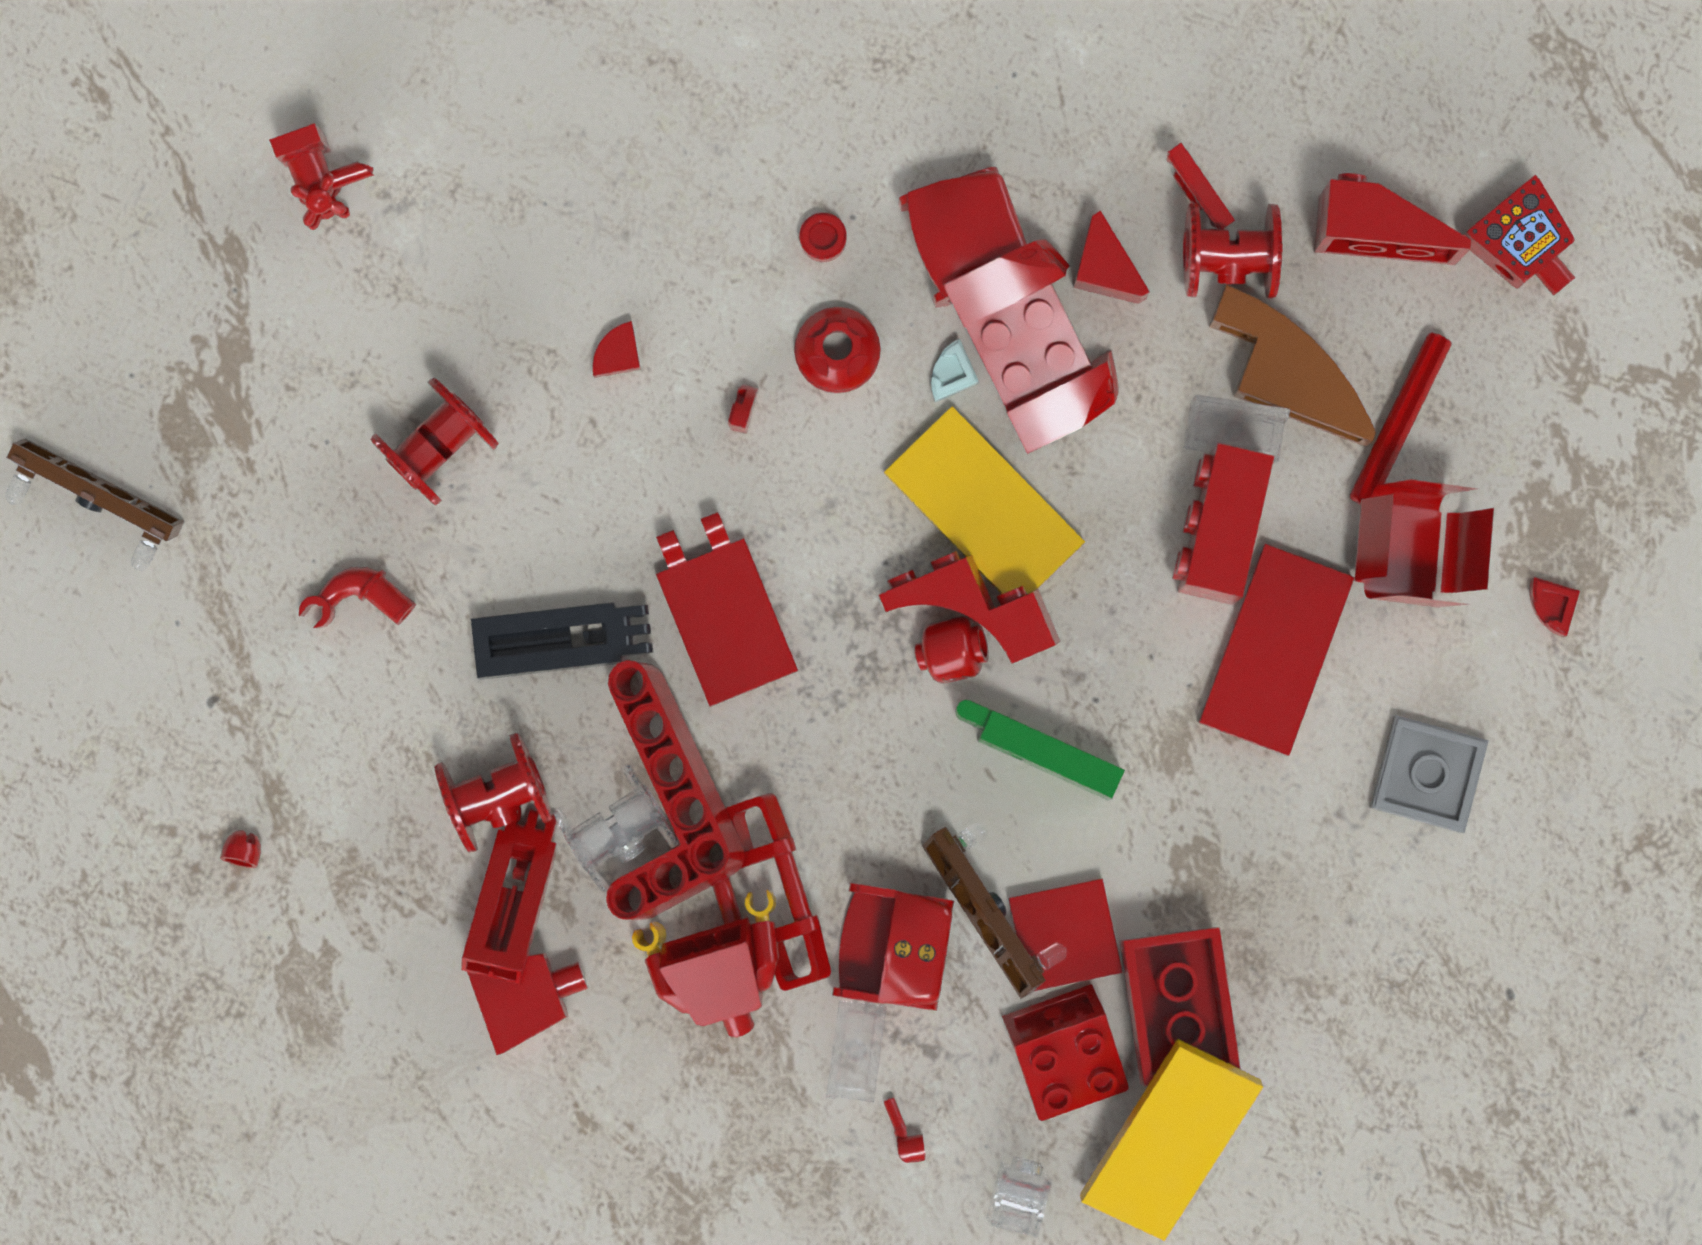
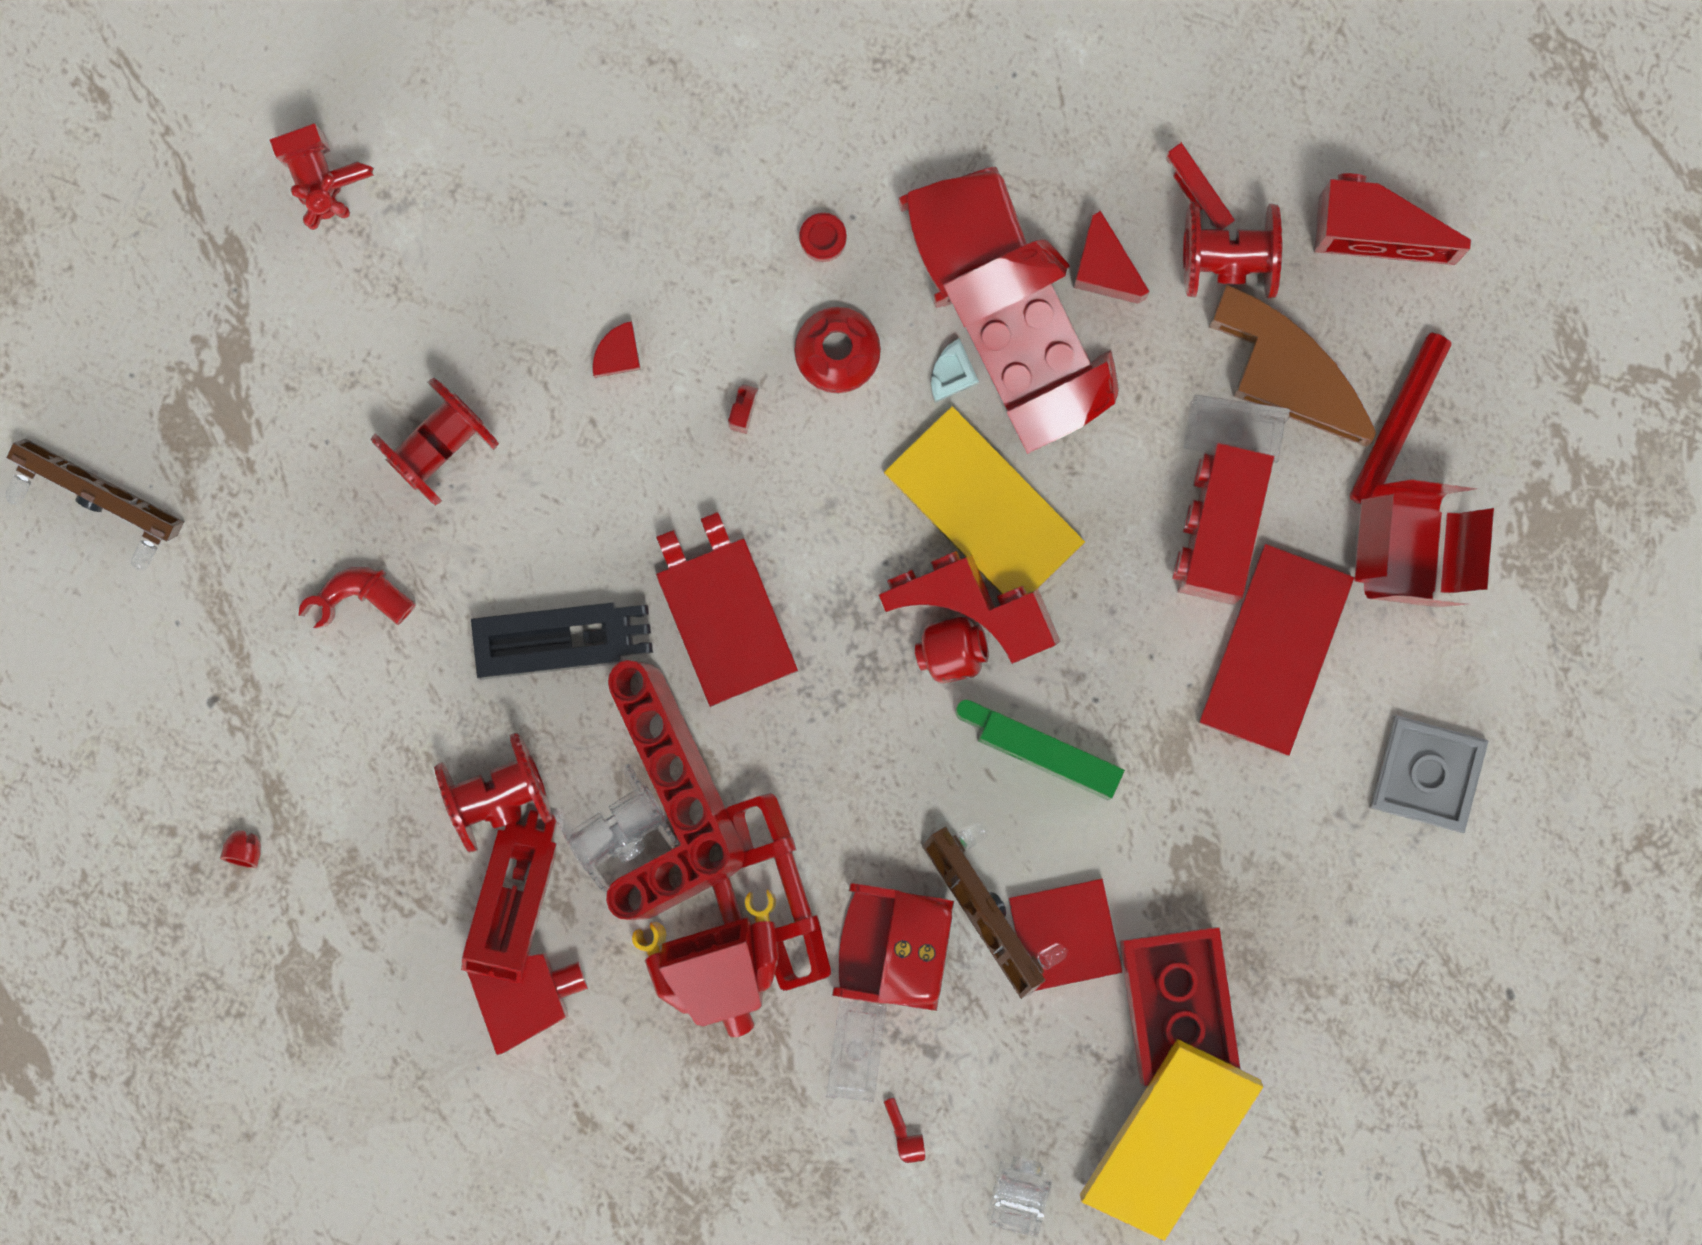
(1066, 1052): red bracket -> none
(1524, 238): red torso -> none
(1553, 605): red tile -> none

